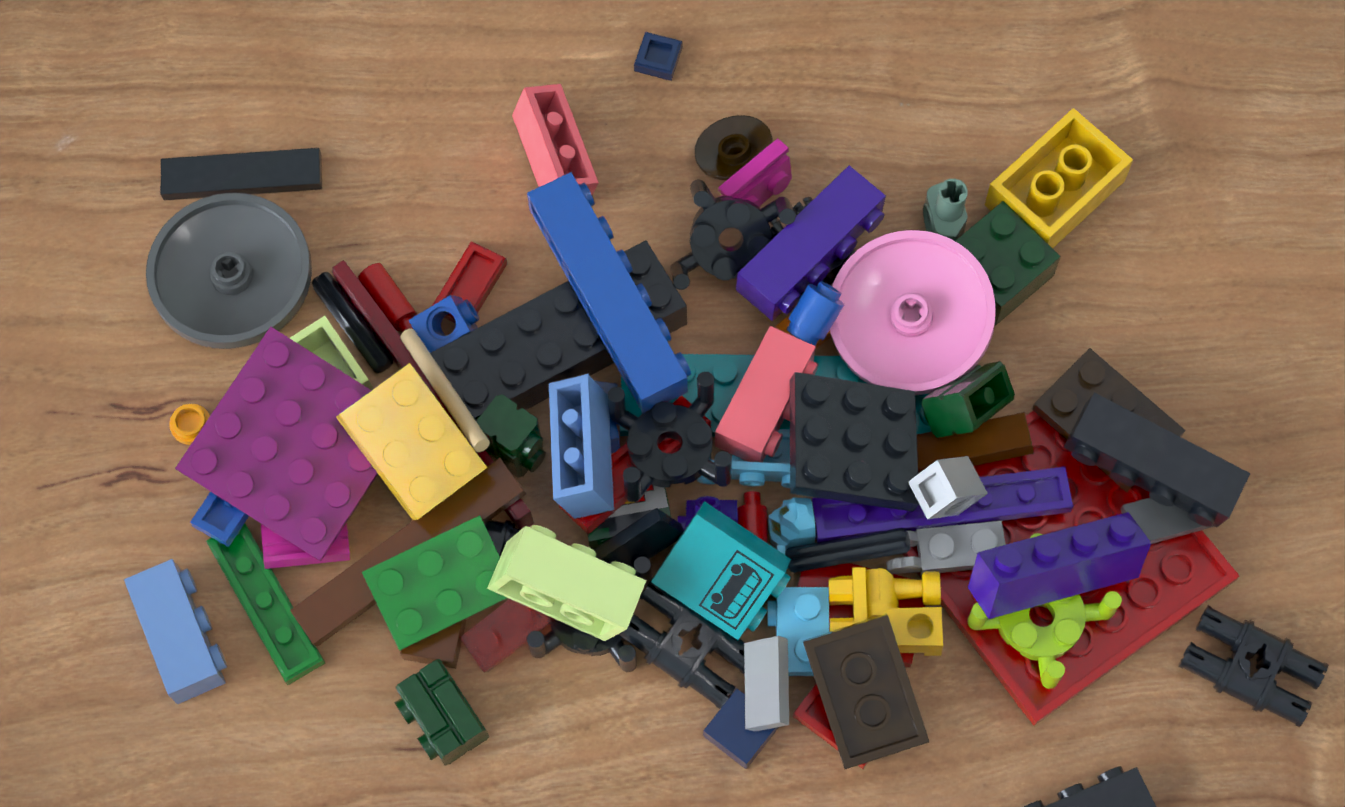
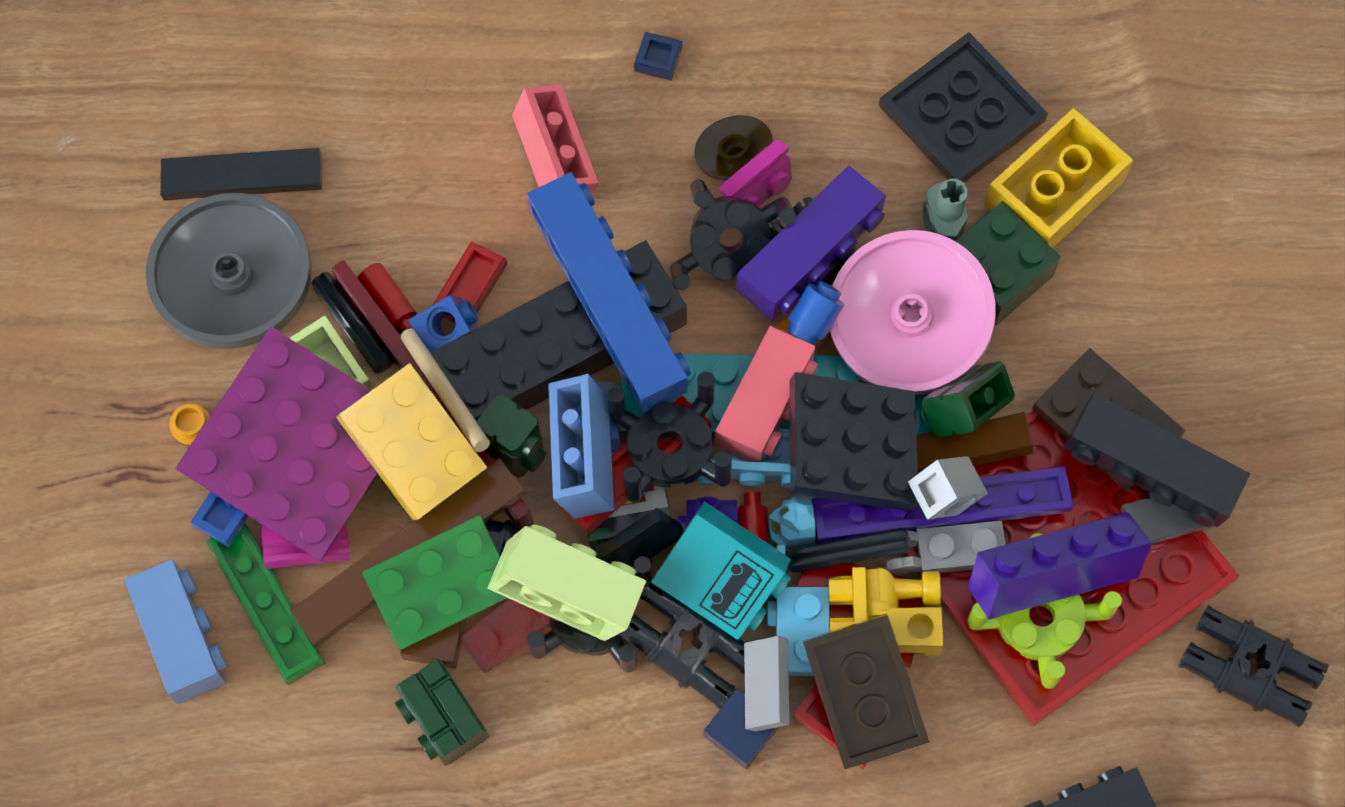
(962, 109): none -> black plate

